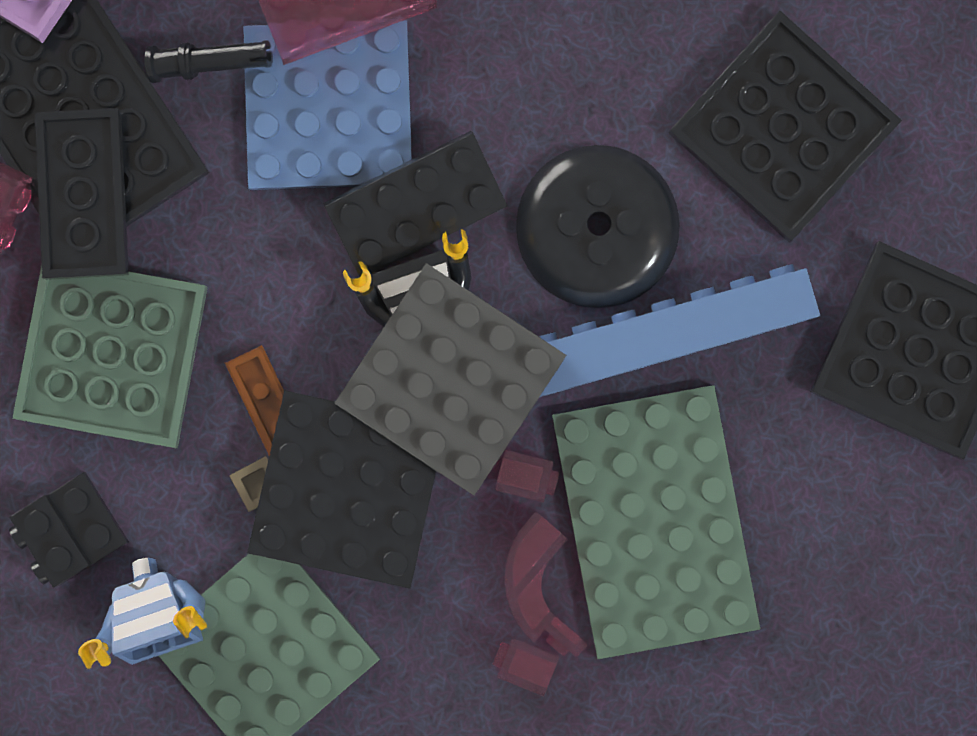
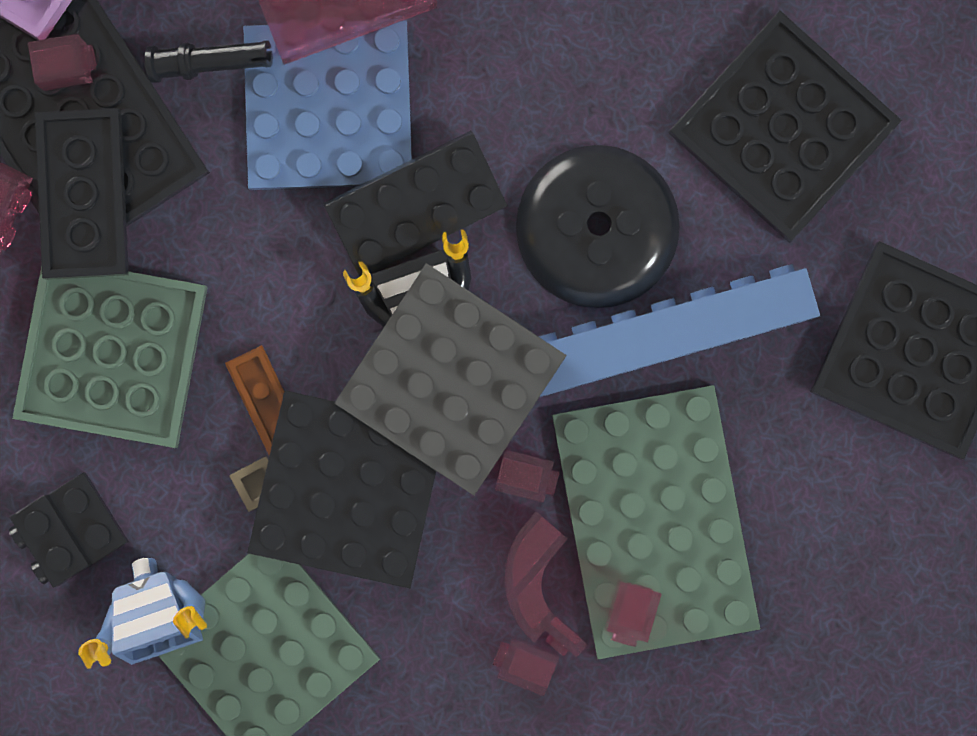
(61, 62): none -> clear pink brick
(632, 613): none -> clear pink brick

